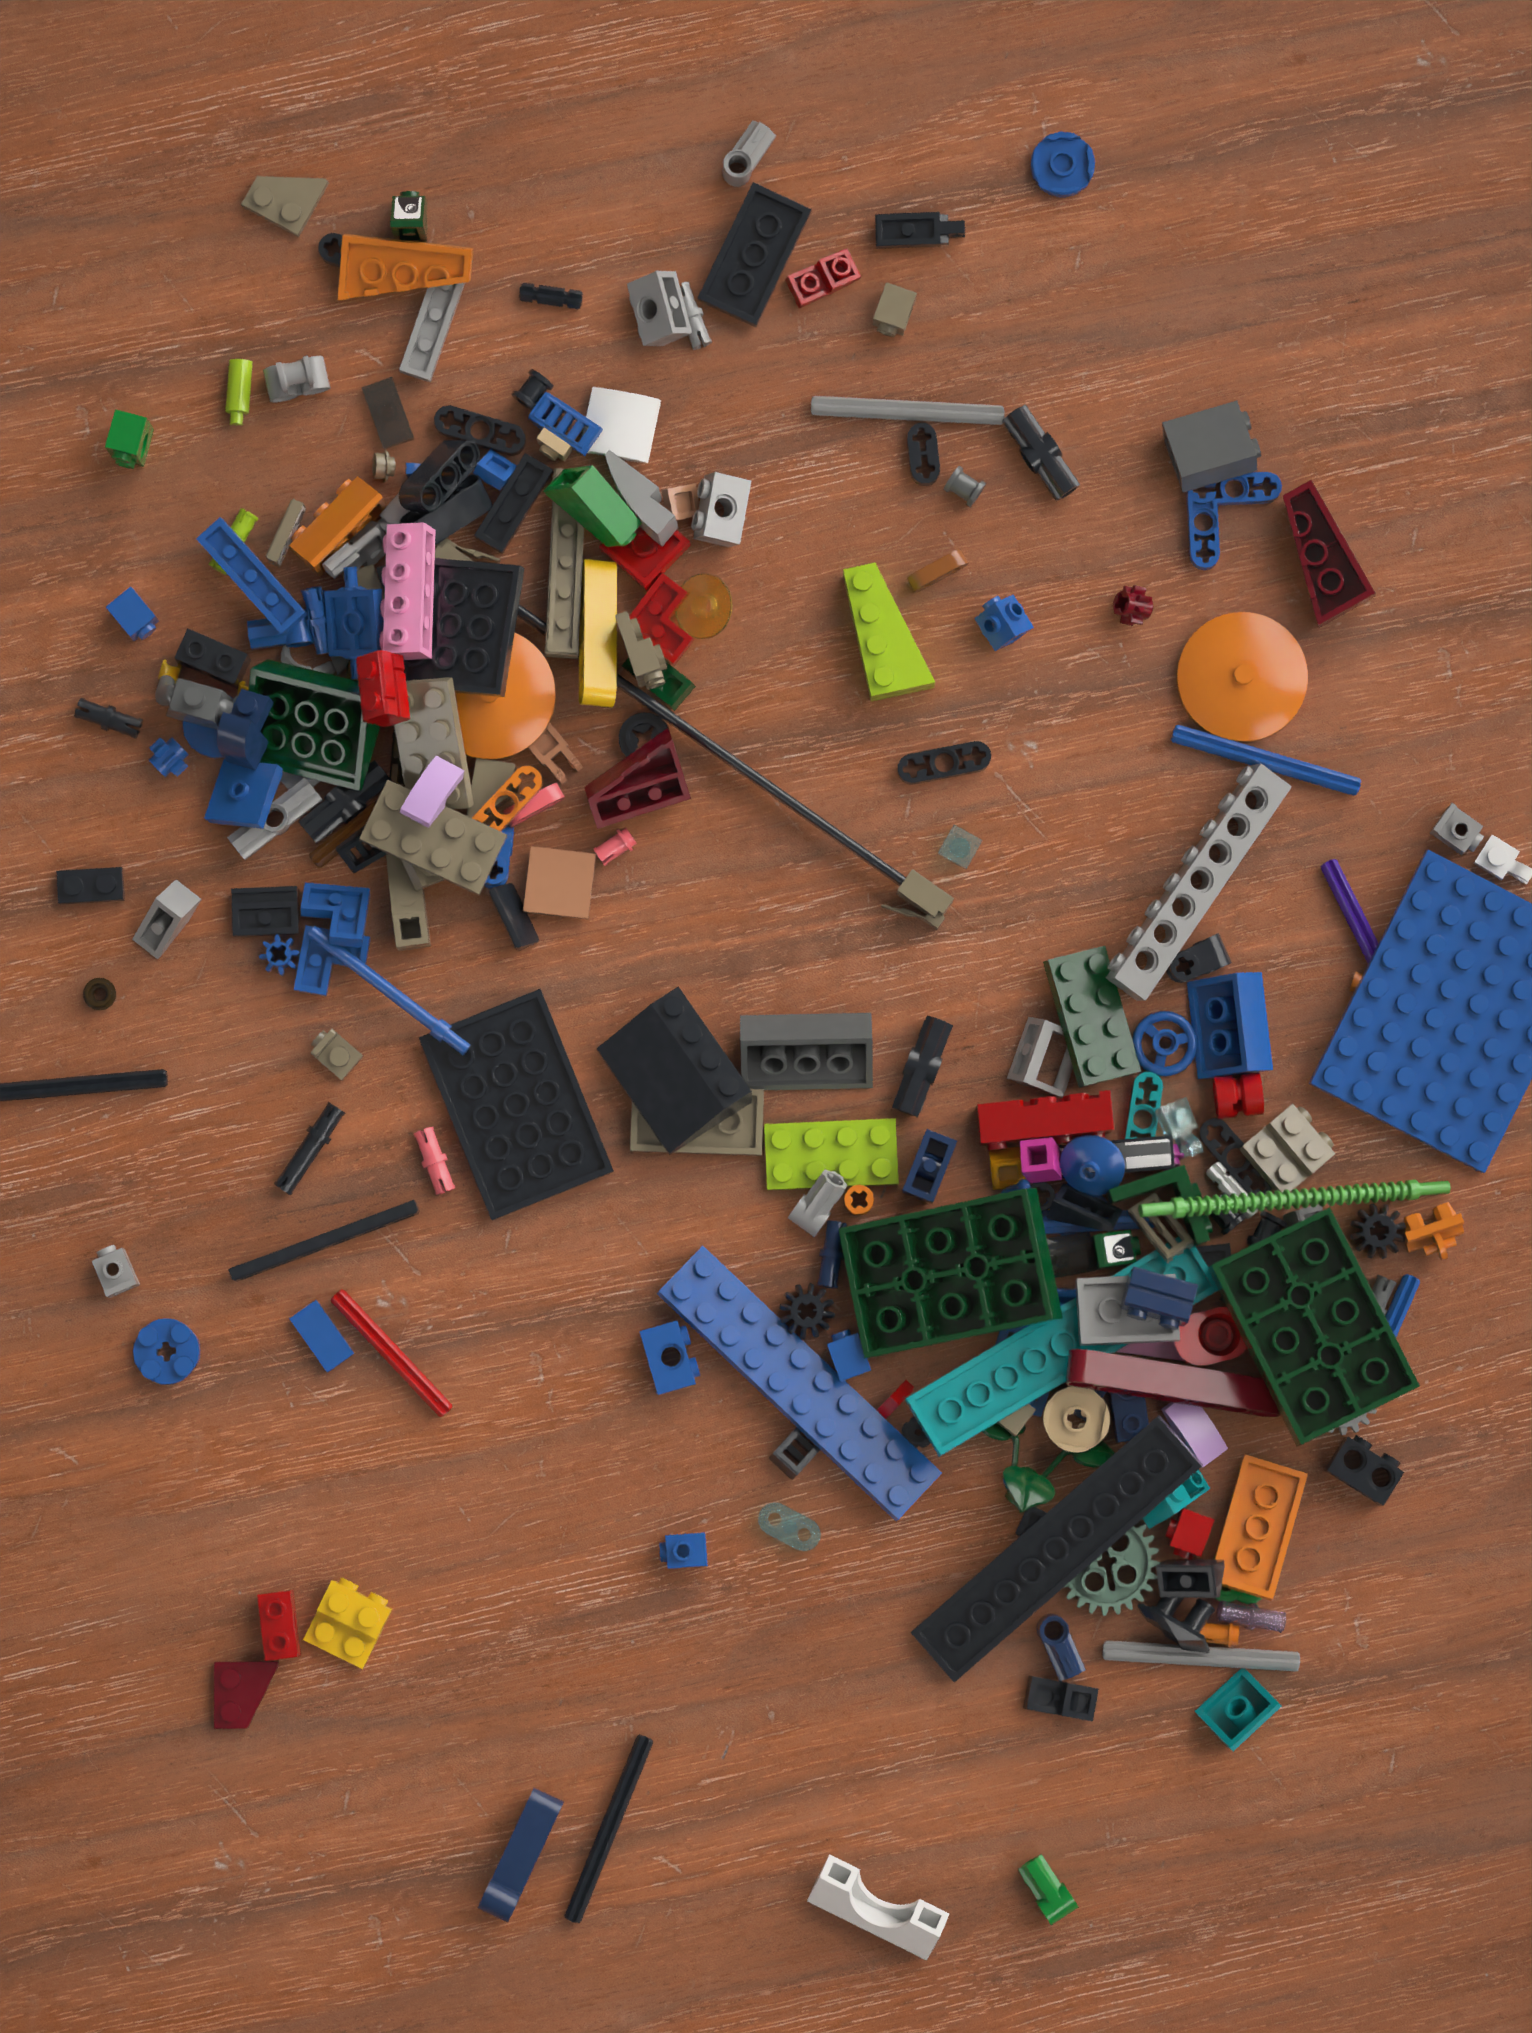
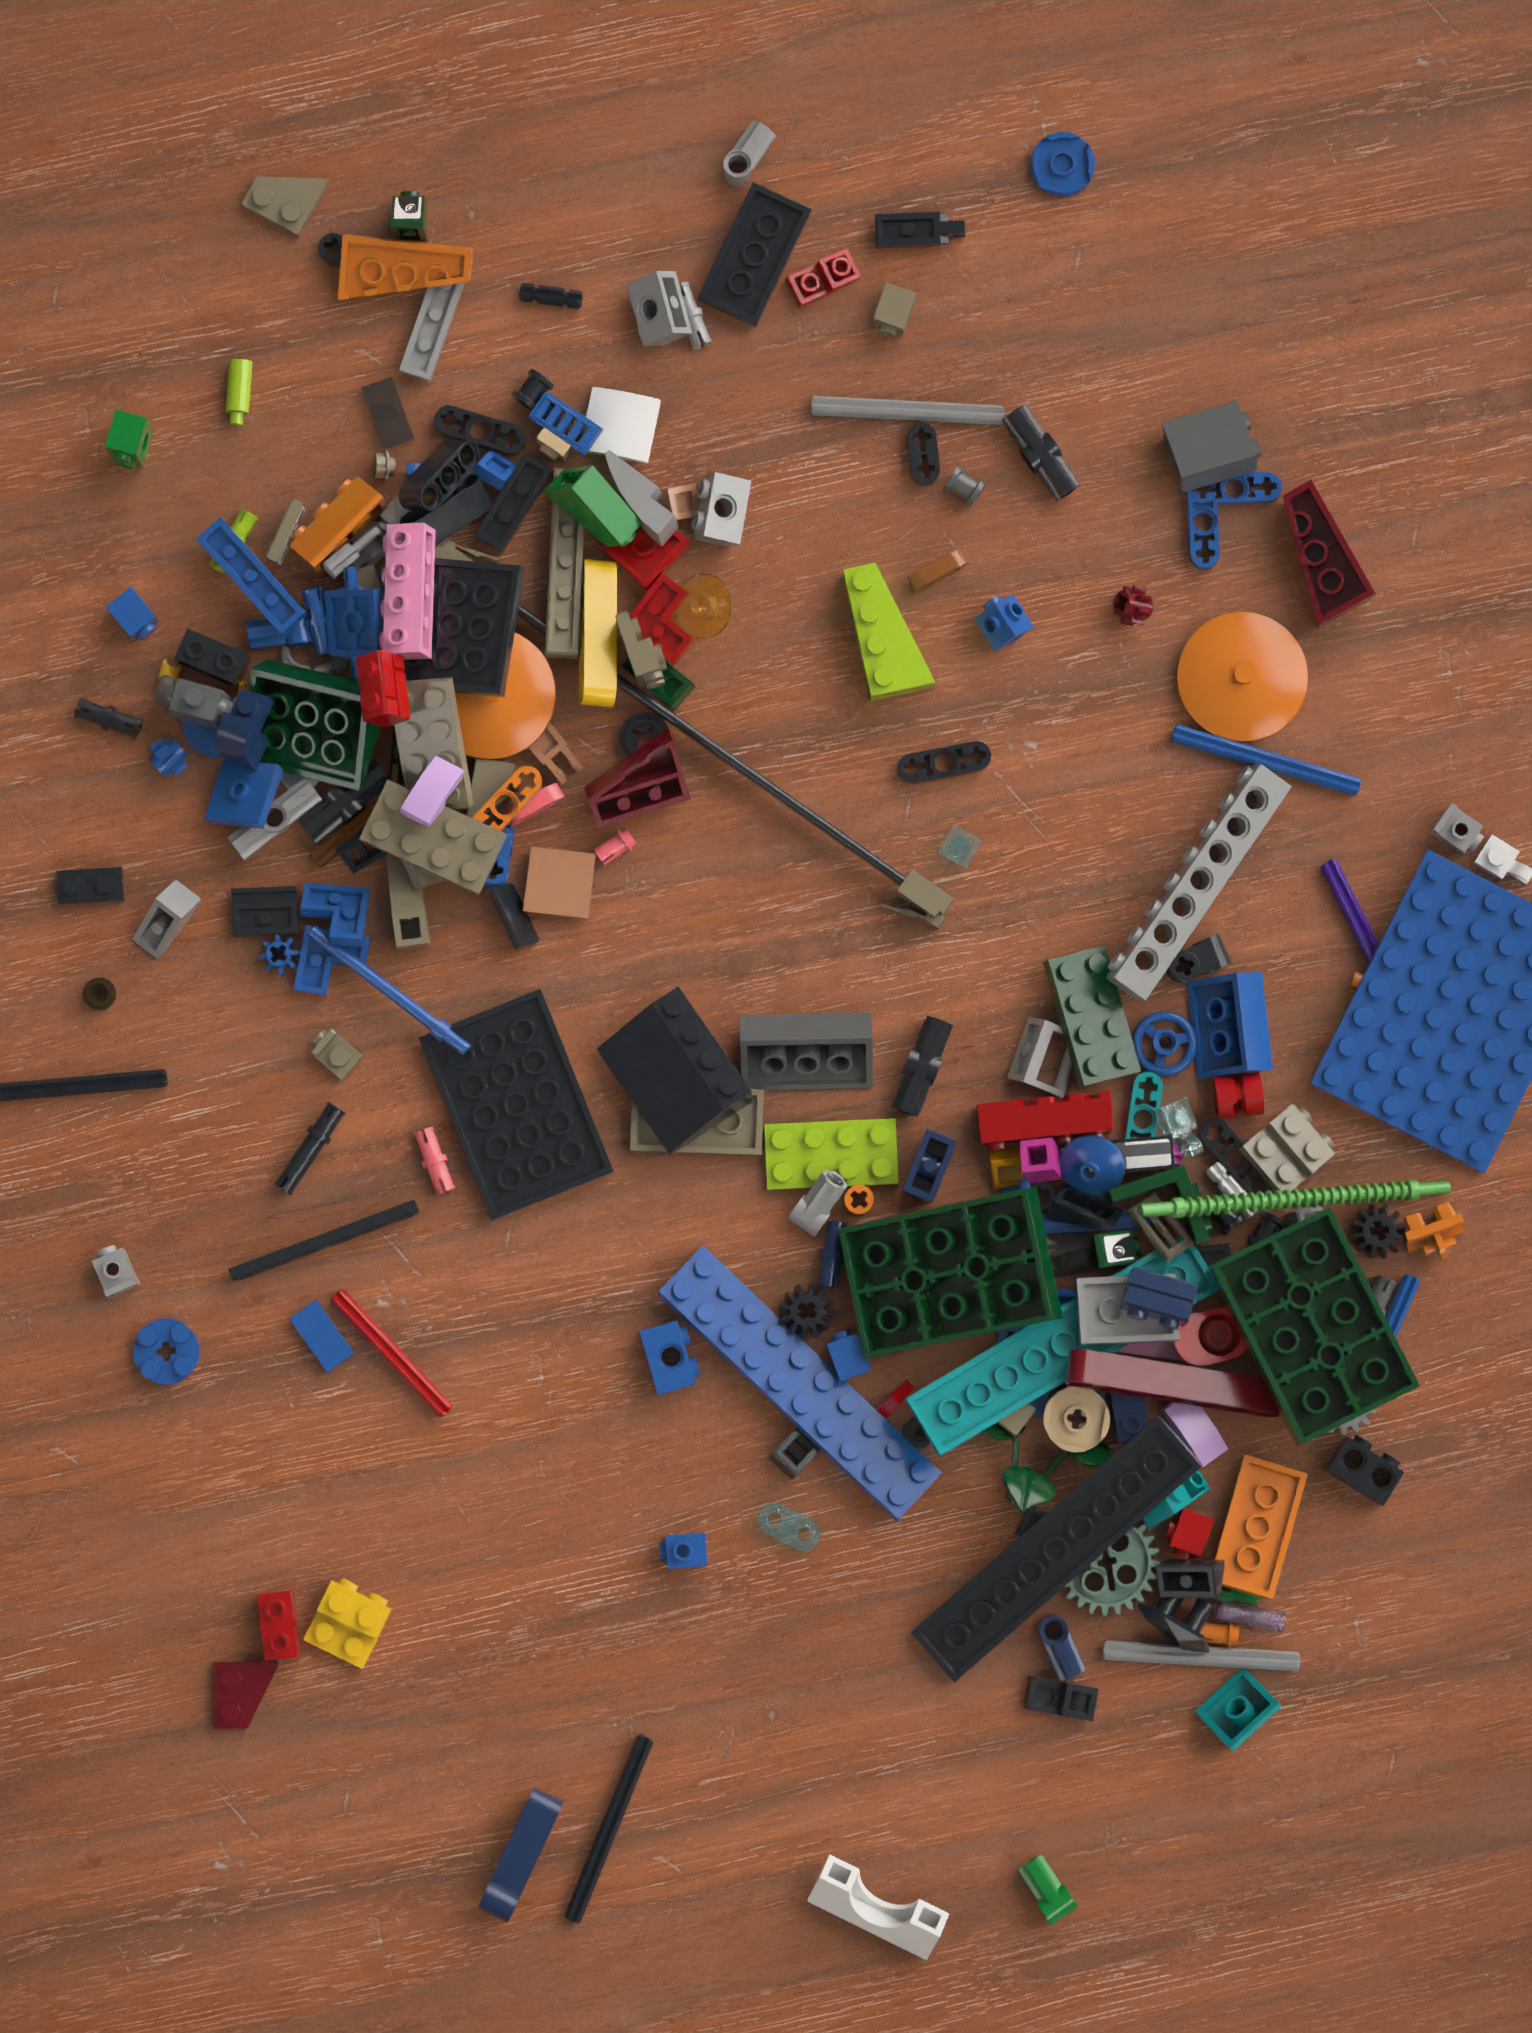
(297, 378): light grey piece -> none

